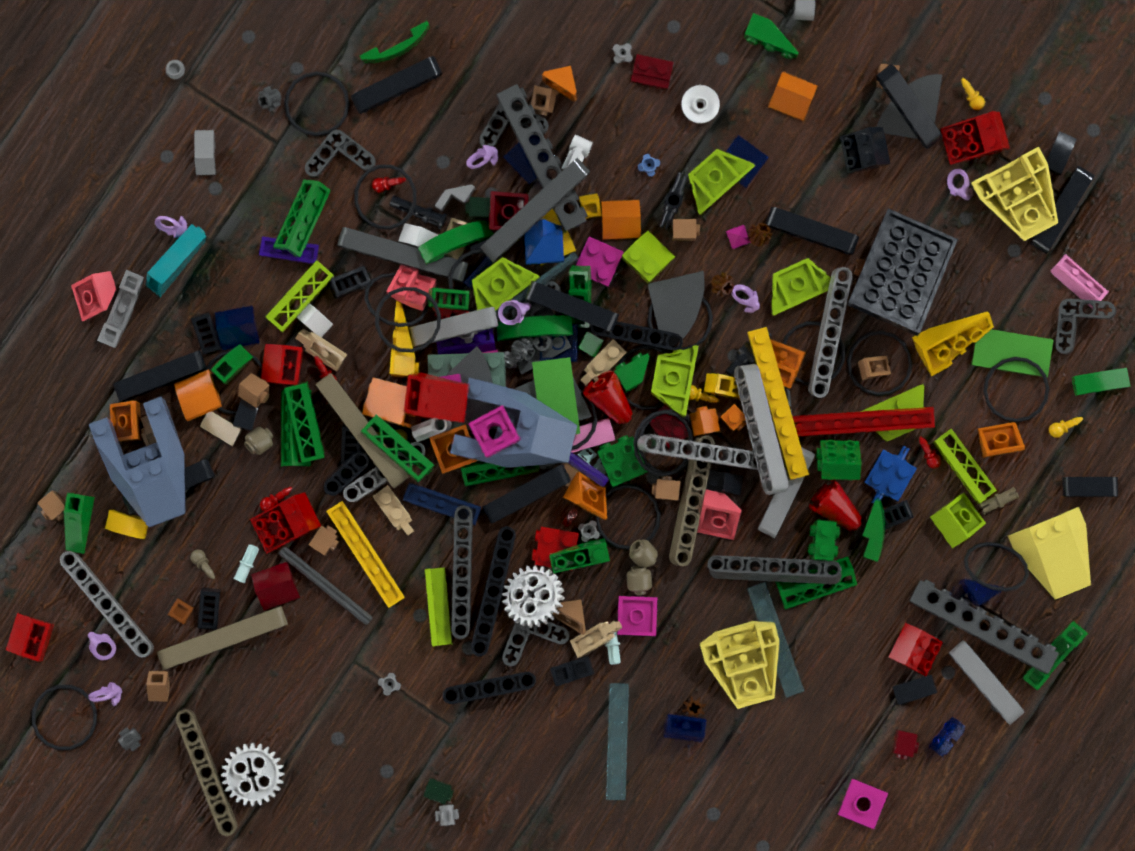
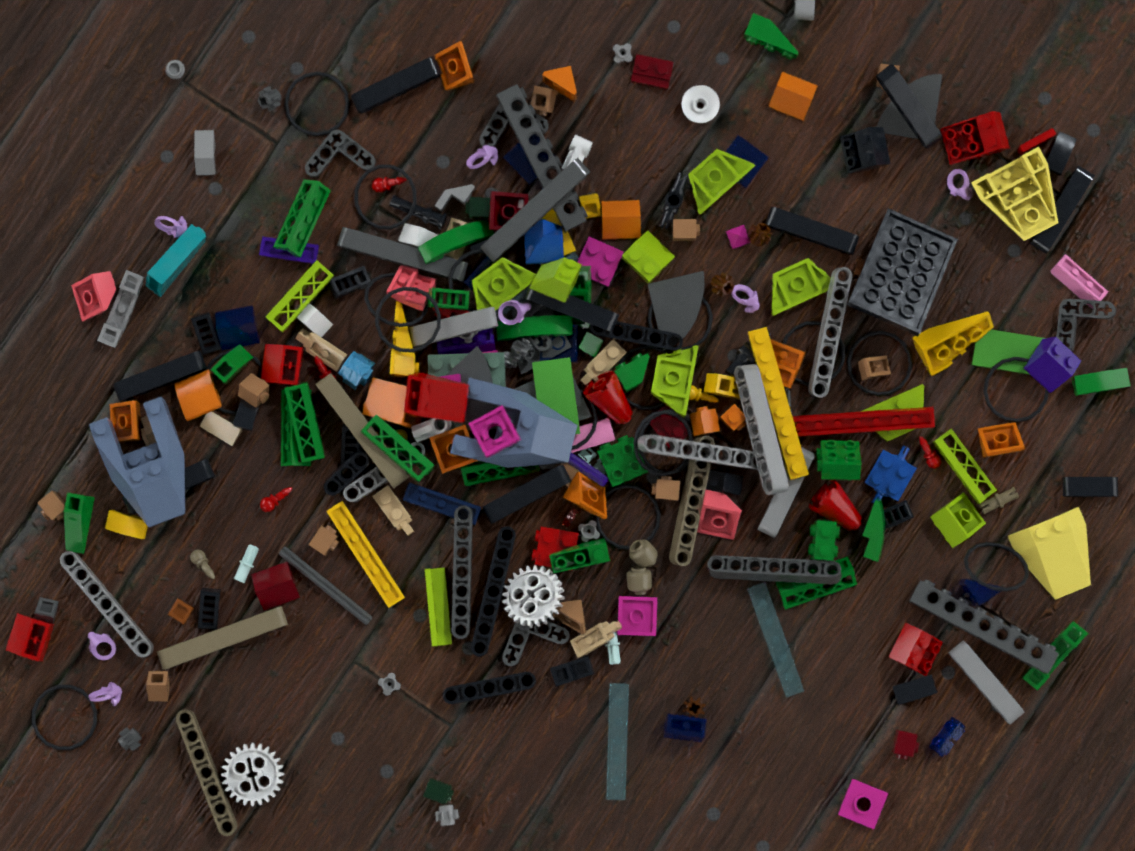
(46, 610): none -> dark grey slope
(258, 440): dark tan head -> none
(285, 522): red slope -> none
(356, 370): none -> dark azure hair
(374, 56): green slope -> none
(454, 66): none -> orange slope
(557, 278): none -> lime slope
(649, 170): medium blue plate -> none
(744, 661): light yellow wedge -> none
(976, 101): yellow bar -> none
(1036, 141): none -> red tile
(1052, 363): none -> dark purple slope
(1057, 429): yellow bar -> none

